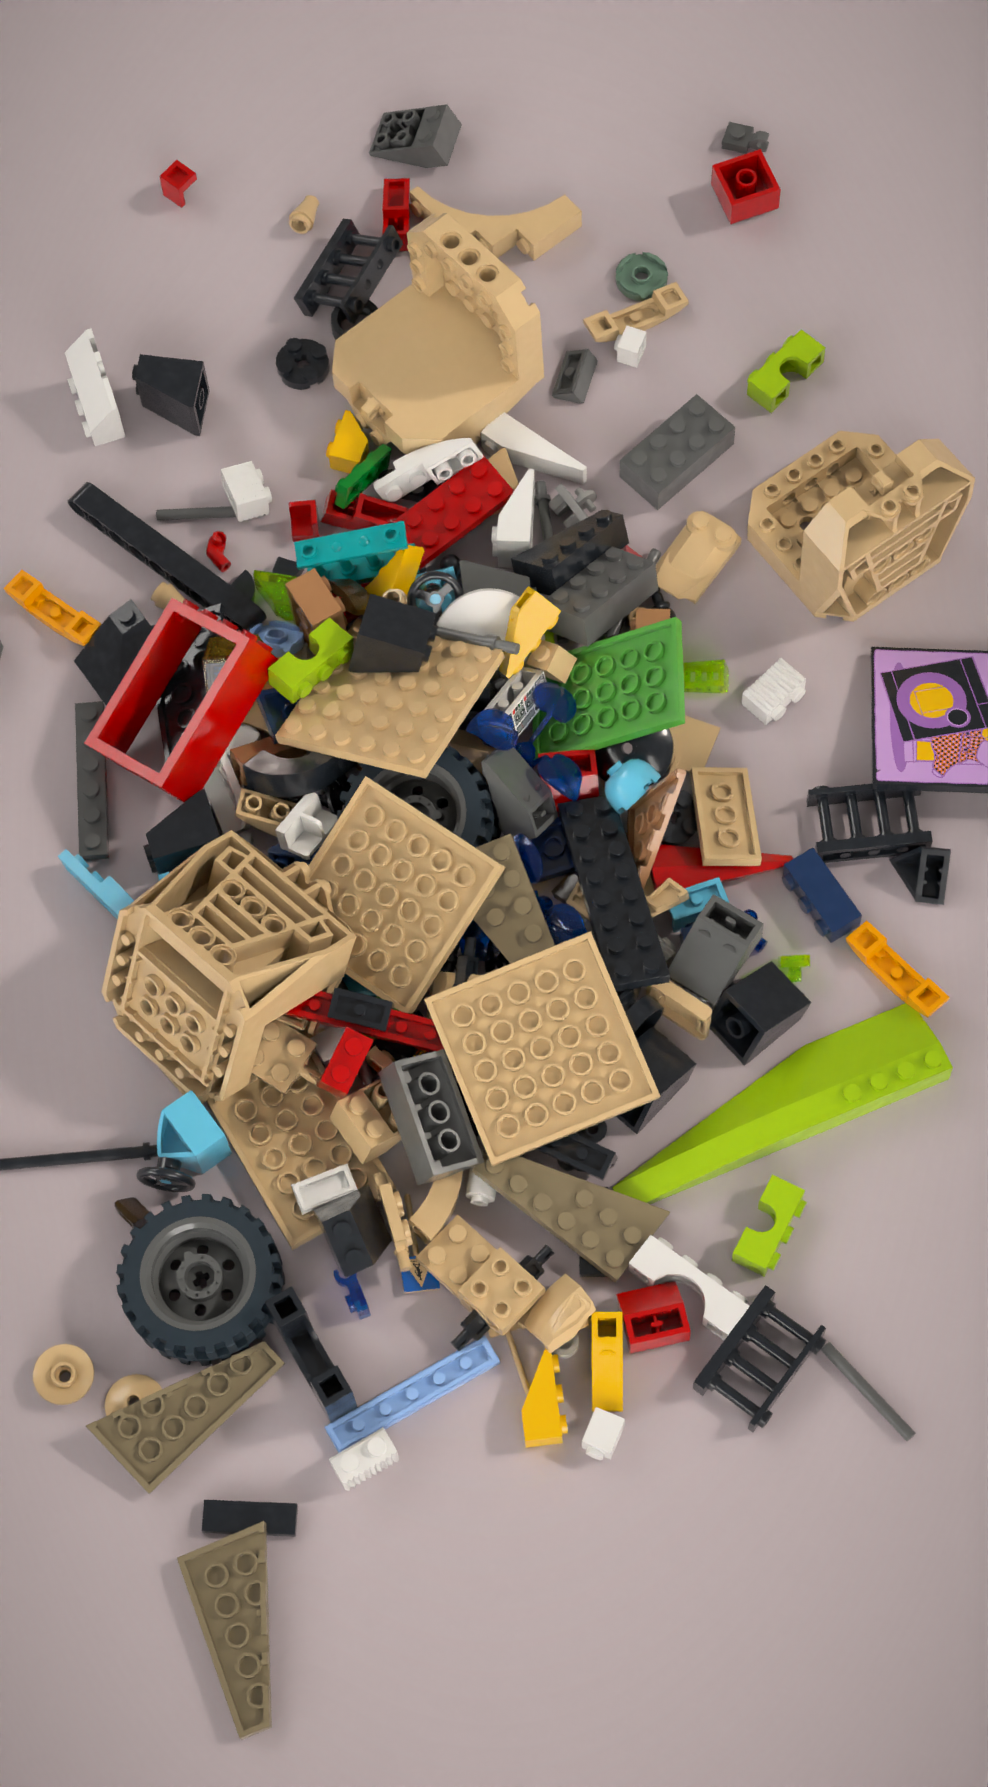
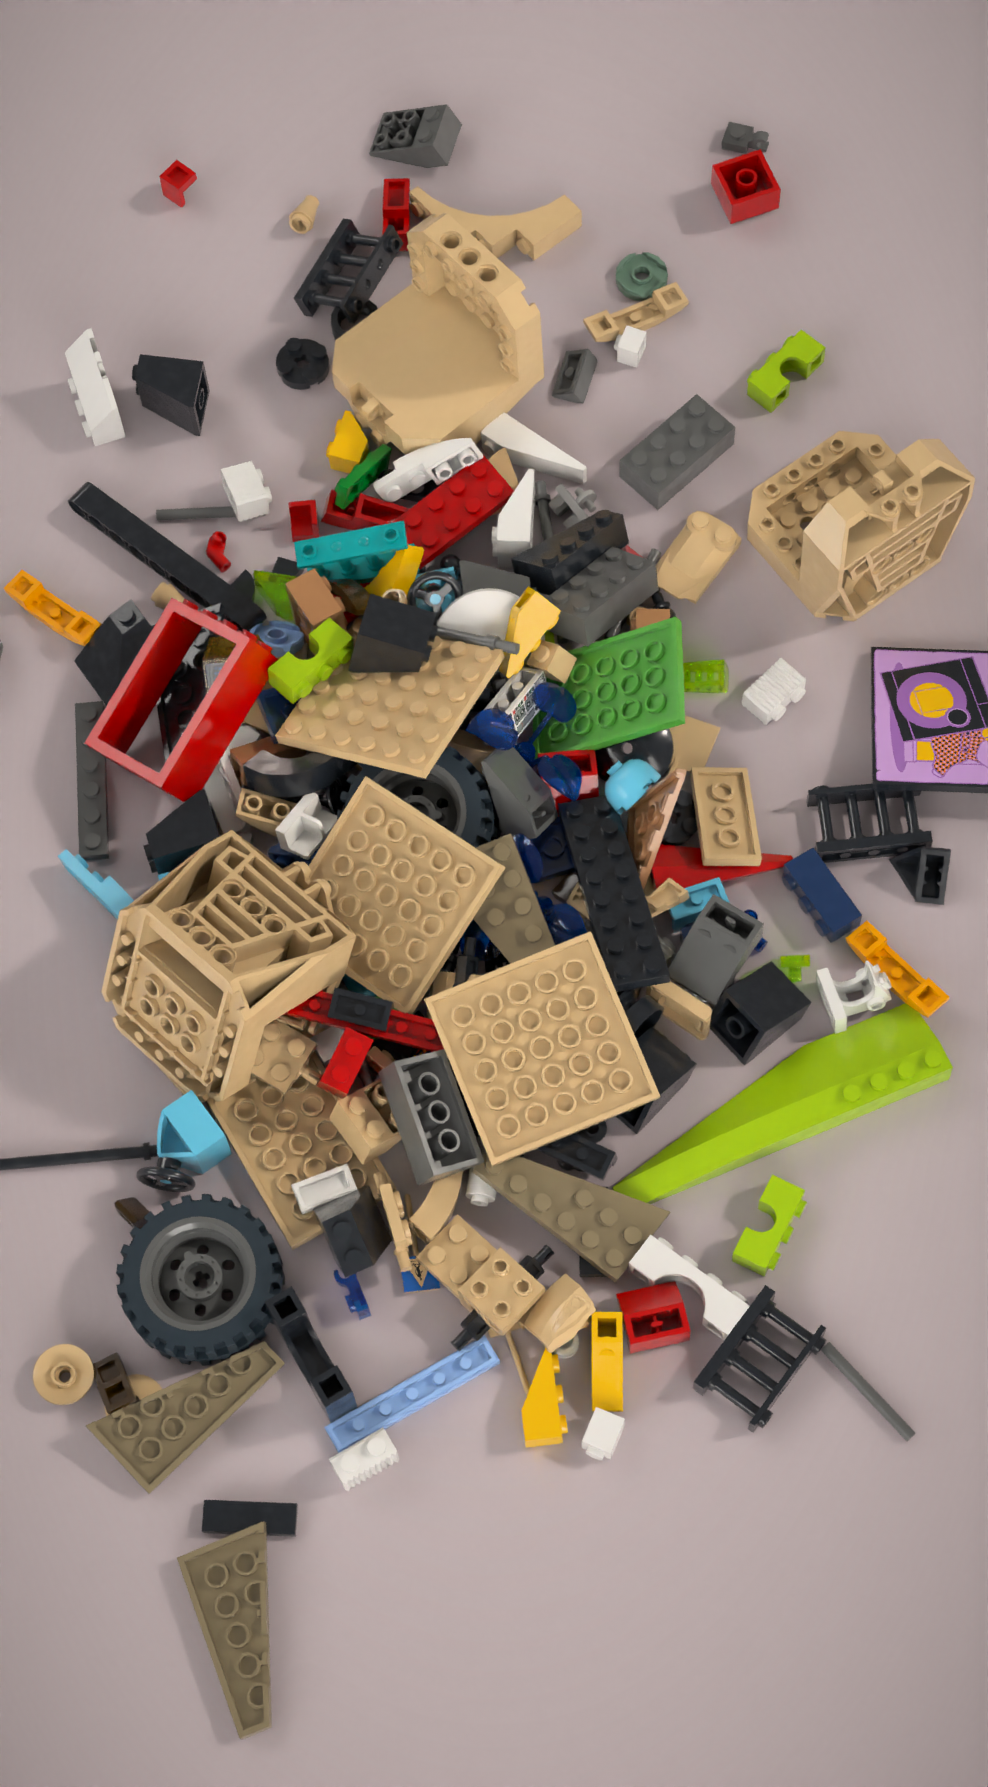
(113, 1383): none -> dark brown slope
(833, 993): none -> white tile

